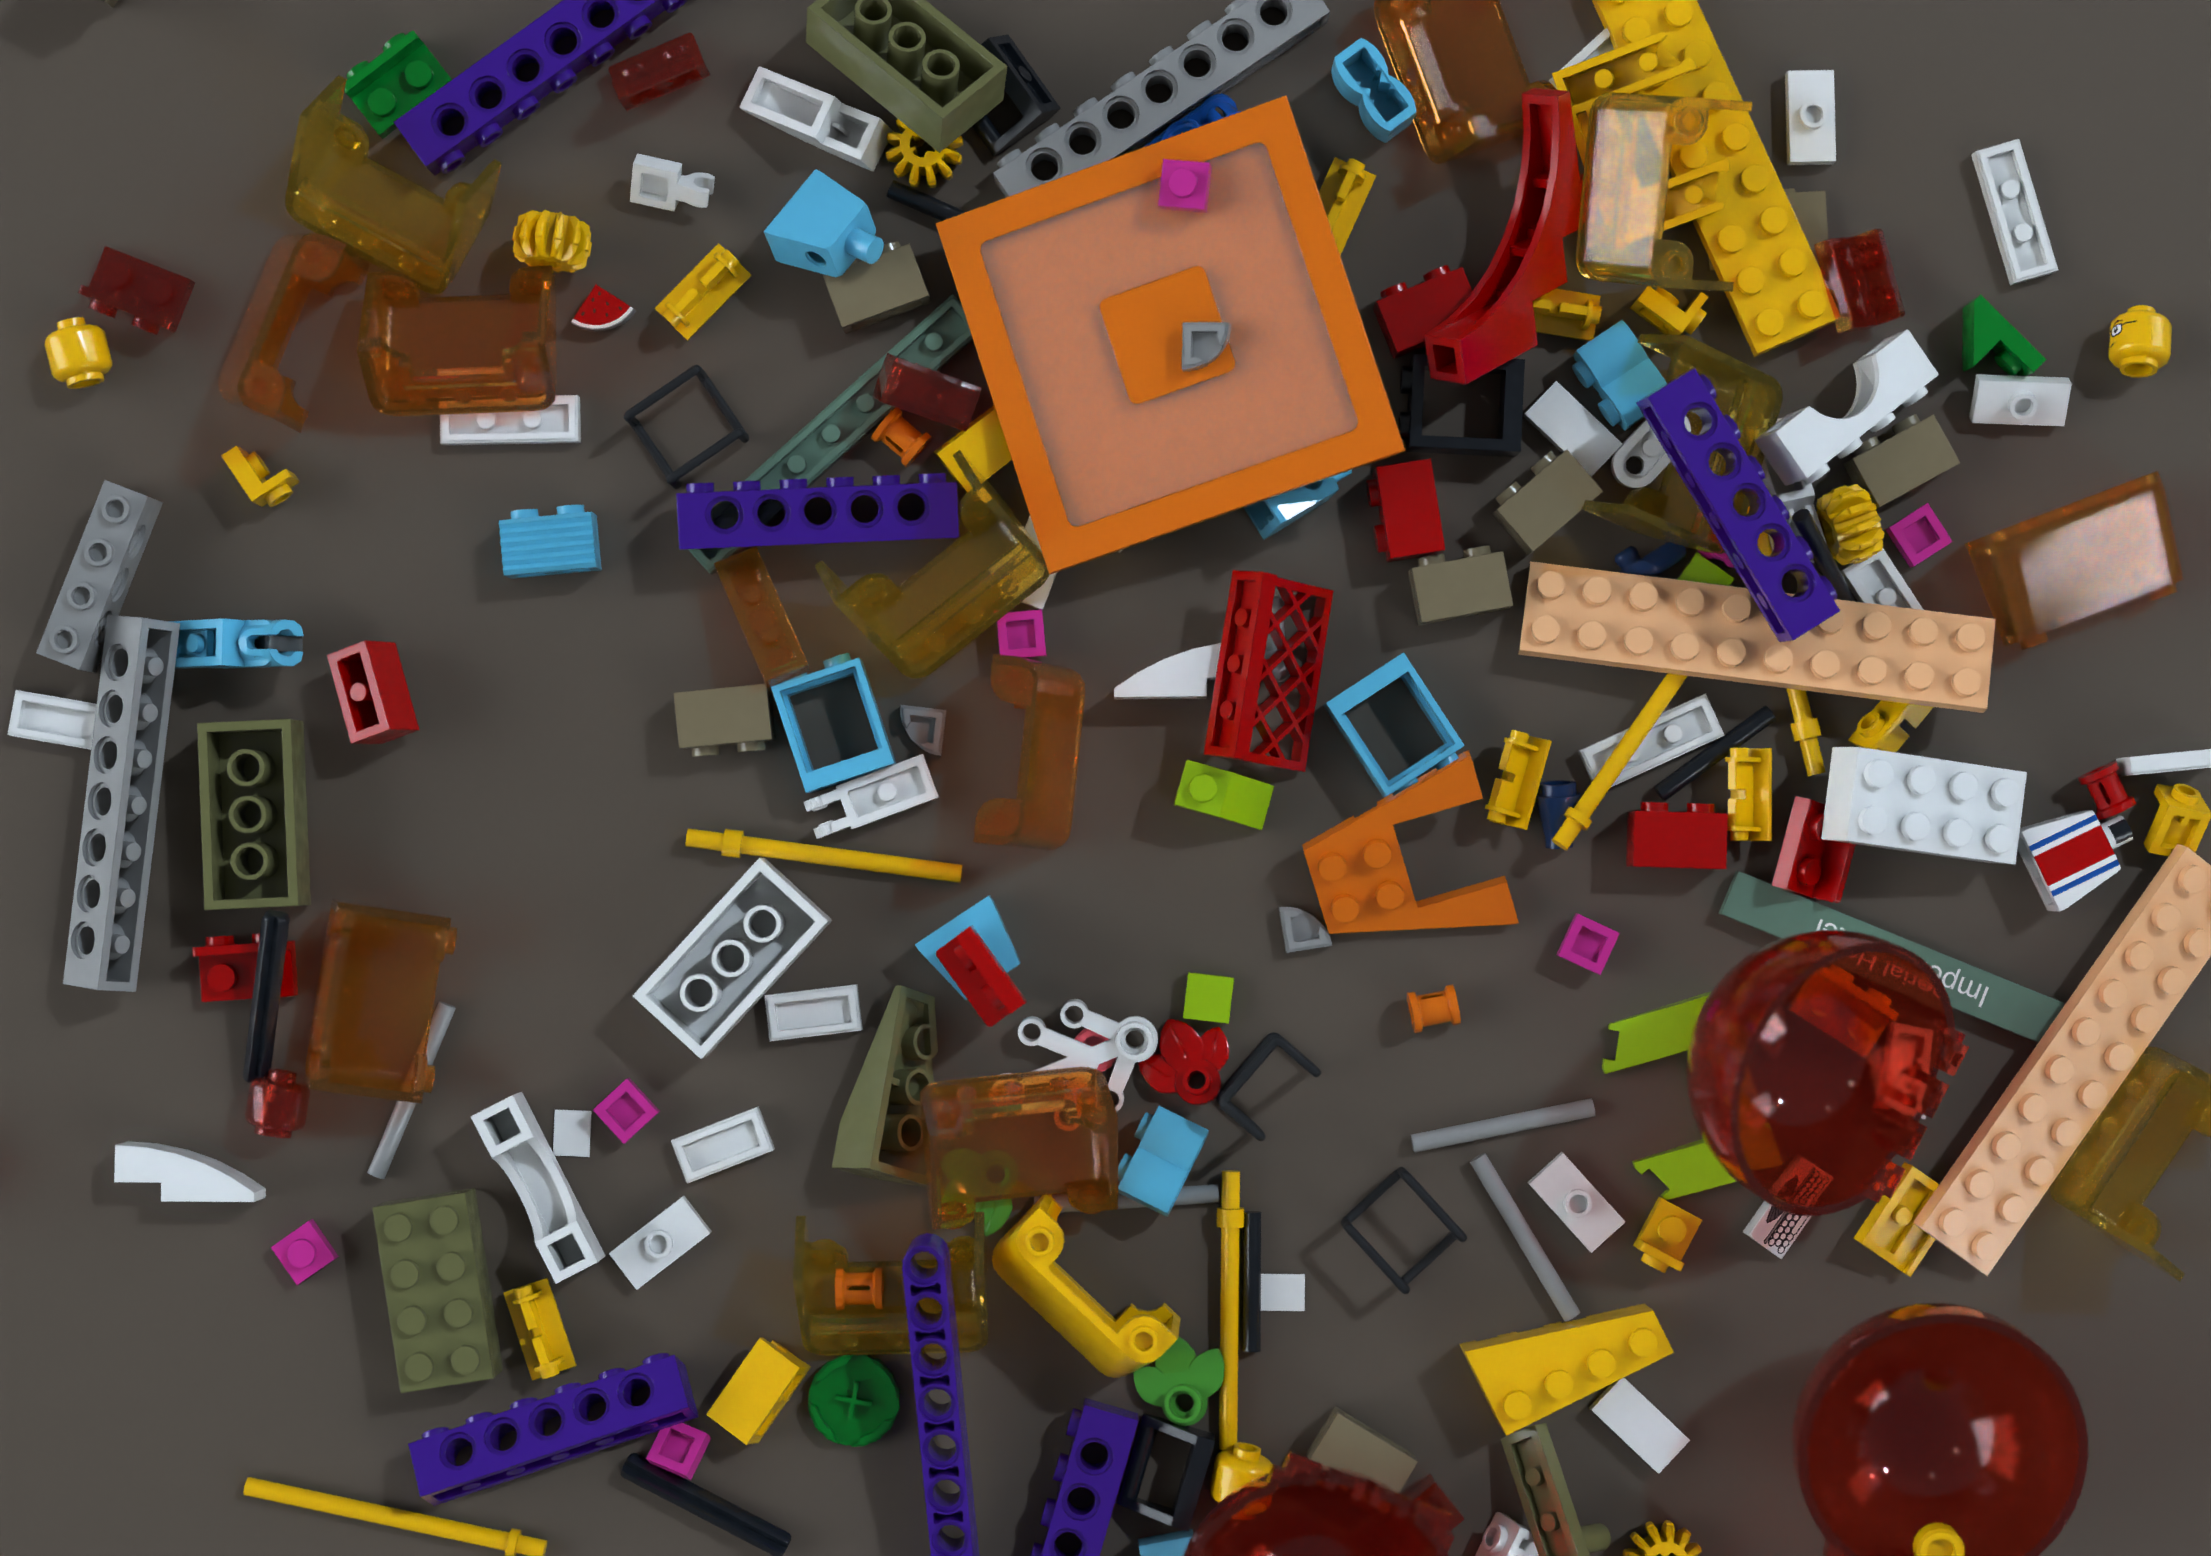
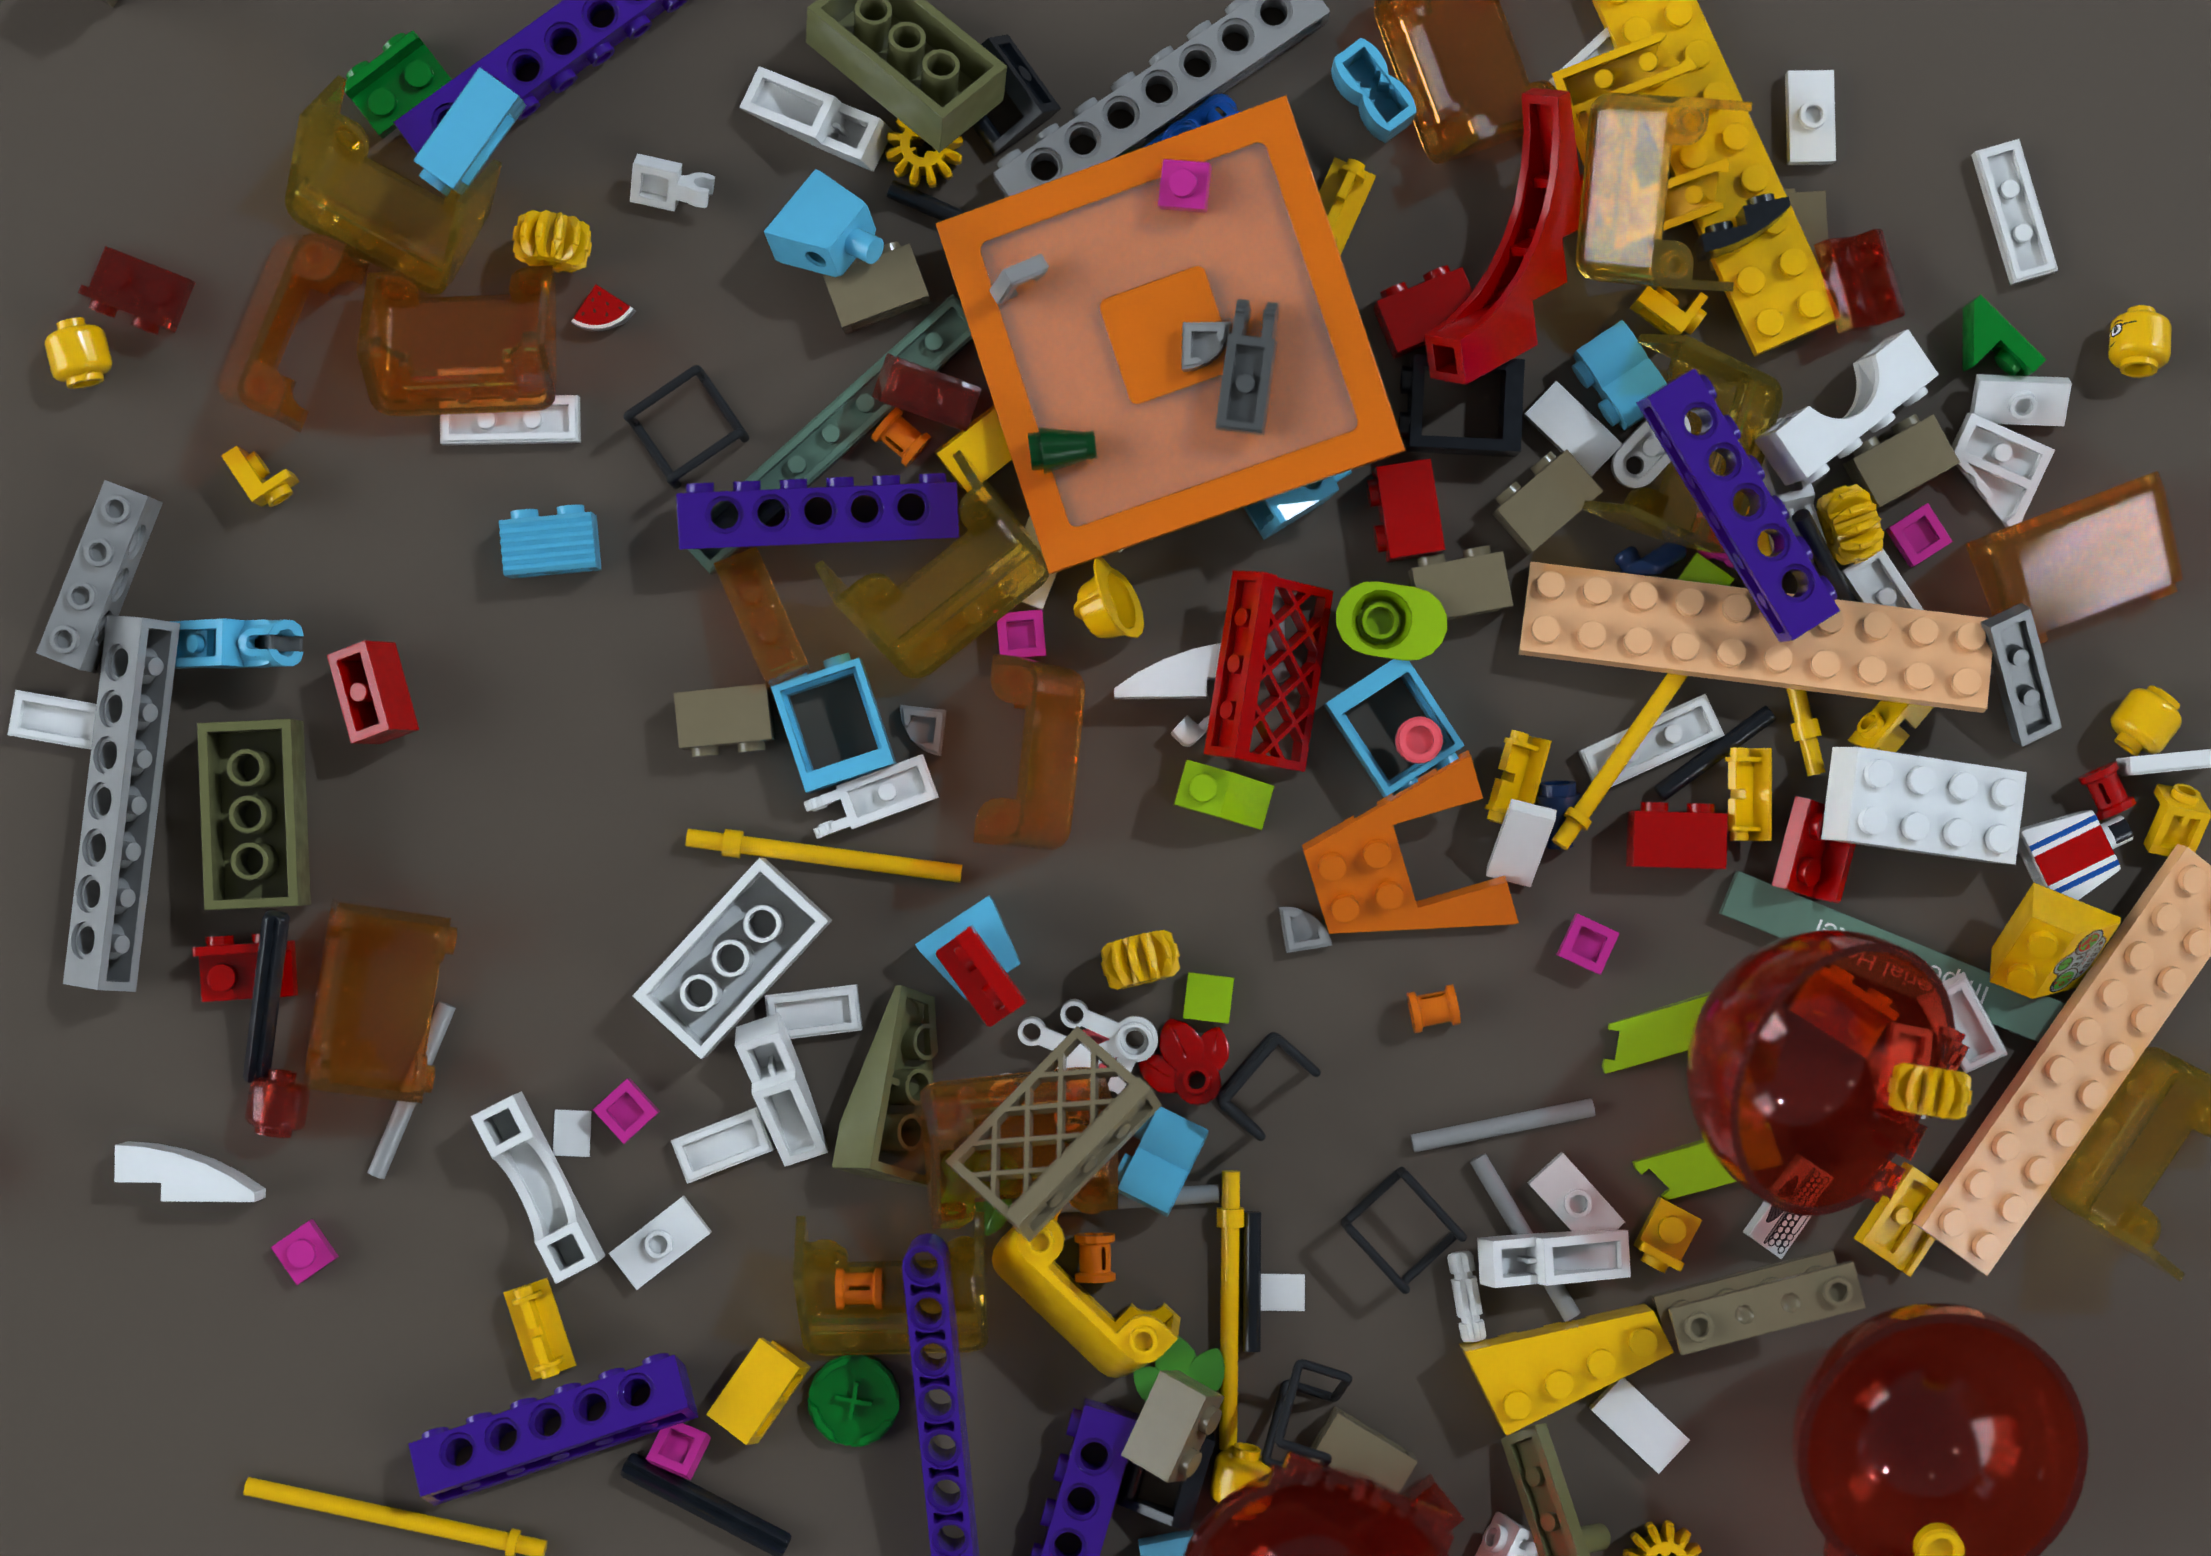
(437, 1290): olive brick -> none
(469, 133): none -> medium azure window
(658, 71): clear red bracket -> none
(703, 291): yellow hinge -> none
(780, 1089): none -> white slope
(1013, 276): none -> light grey tile
(1060, 448): none -> dark green cone
(1077, 1162): none -> dark tan fence
(1095, 1257): none -> orange bush
(1109, 604): none -> yellow piece
(1140, 959): none -> yellow gear
(1173, 1426): none -> dark tan brick
(1189, 732): none -> white hand
(1248, 372): none -> dark grey hinge
(1284, 1406): none -> black piece
(1391, 621): none -> lime piece
(1418, 740): none -> coral tile
(1466, 1296): none -> white axle
(1521, 842): none -> white tile
(1553, 1258): none -> white slope
(1567, 314): yellow hinge -> none
(1751, 221): none -> black slope
(1758, 1301): none -> dark tan fence
(1930, 1091): none -> yellow gear
(1975, 1023): none -> white tile
(2001, 466): none -> white wing
(2021, 674): none -> plate
(2049, 943): none -> yellow slope
(2146, 720): none -> yellow head

